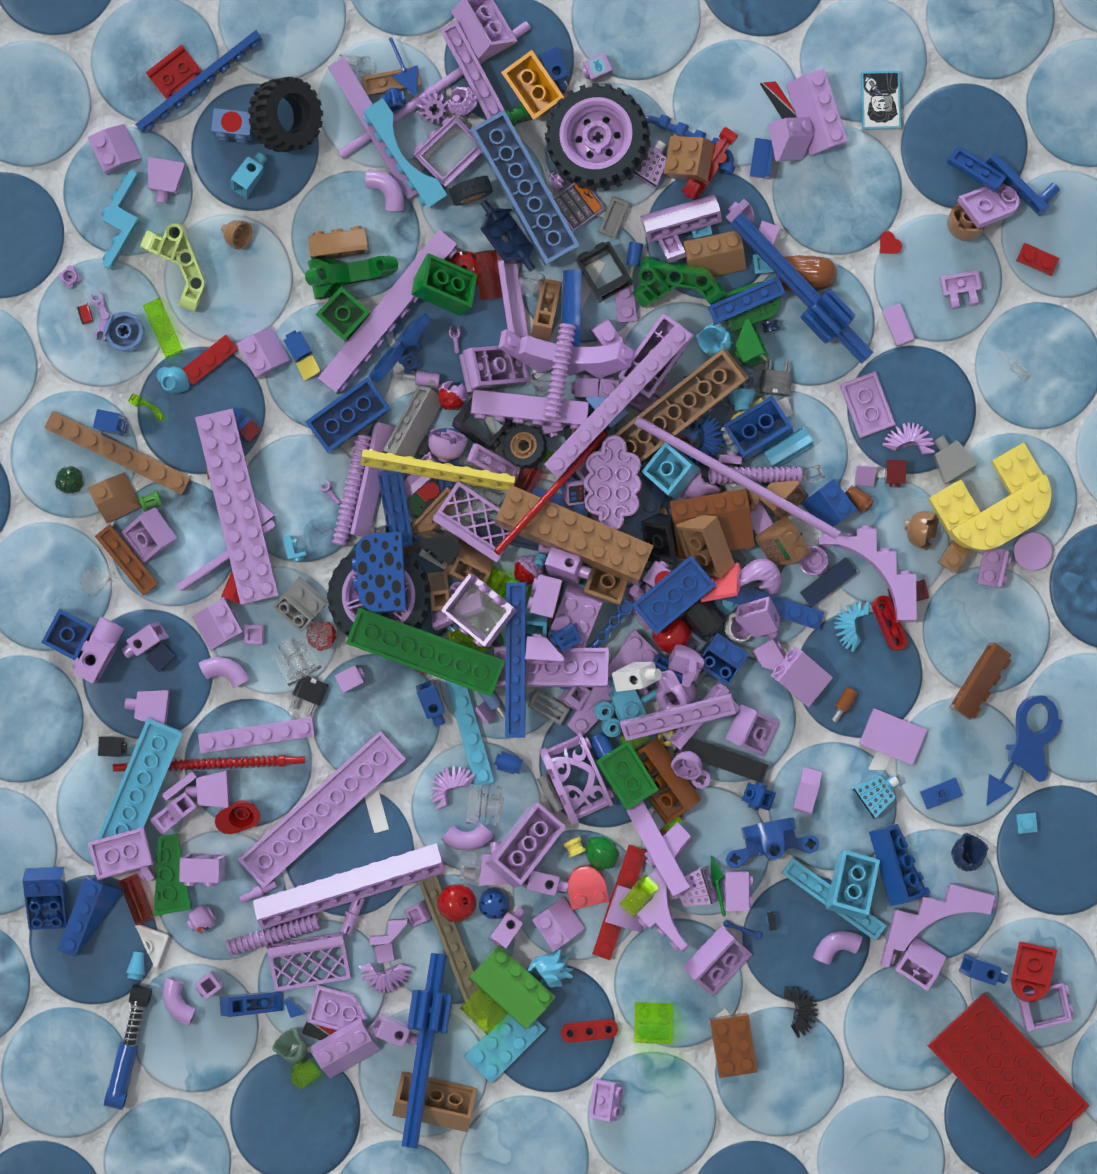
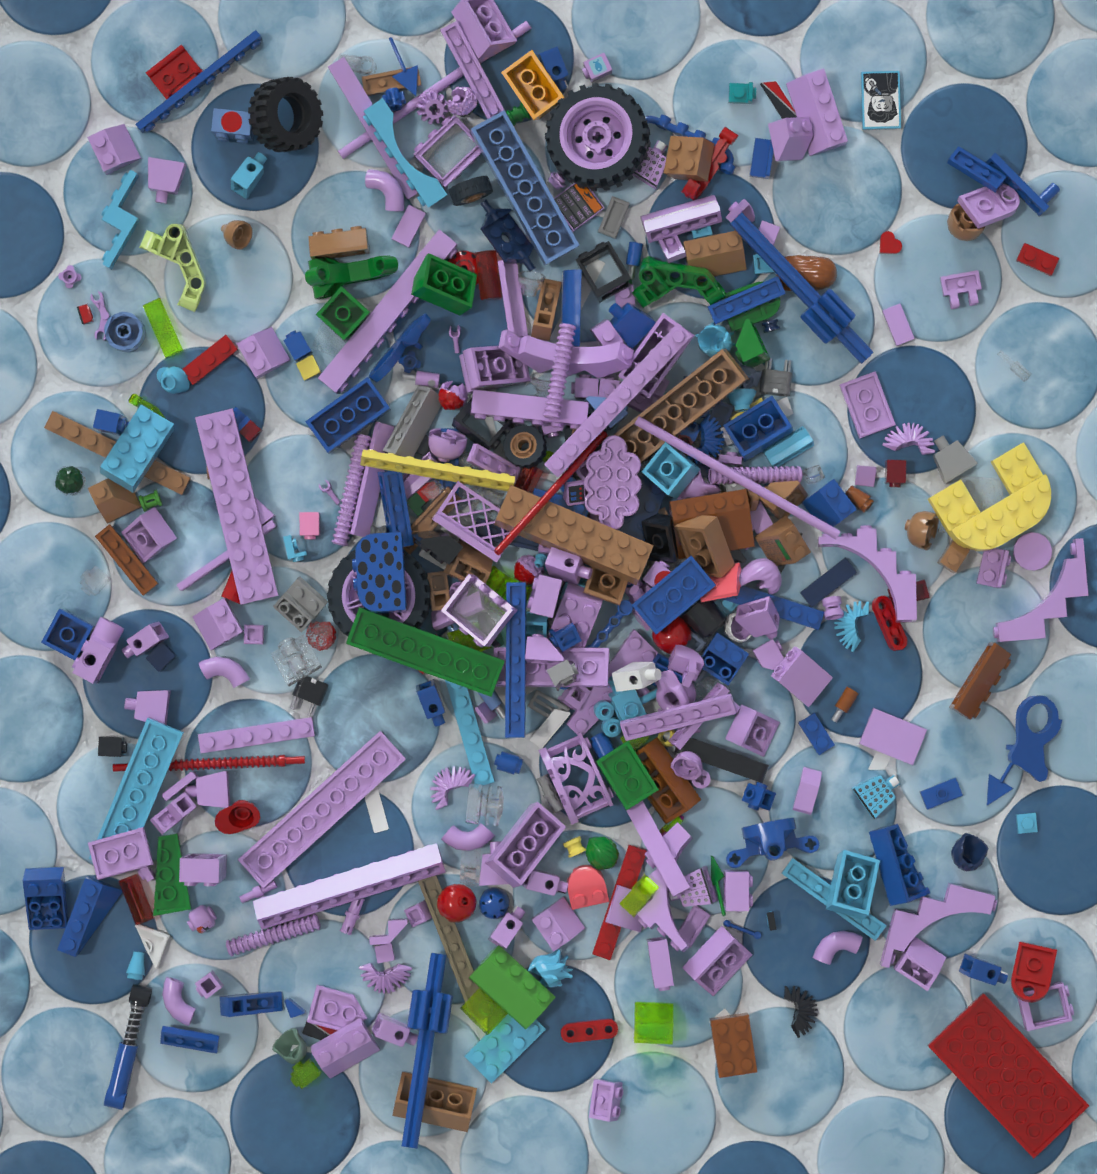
(137, 448): none -> medium azure brick
(189, 1039): none -> blue plate
(309, 525): none -> bright pink brick
(310, 945): lavender fence -> none
(350, 678): lavender brick -> none
(408, 226): none -> lavender tile
(432, 490): none -> clear slope
(549, 727): none -> white sticker
(562, 674): none -> light grey window
(630, 323): none -> blue torso
(660, 963): none -> lavender window
(693, 924): none -> lavender tile
(741, 93): none -> teal bracket
(814, 562): lavender hair -> none
(816, 733): none -> blue plate
(833, 608): none -> lavender wheel
(1071, 583): none -> lavender arch

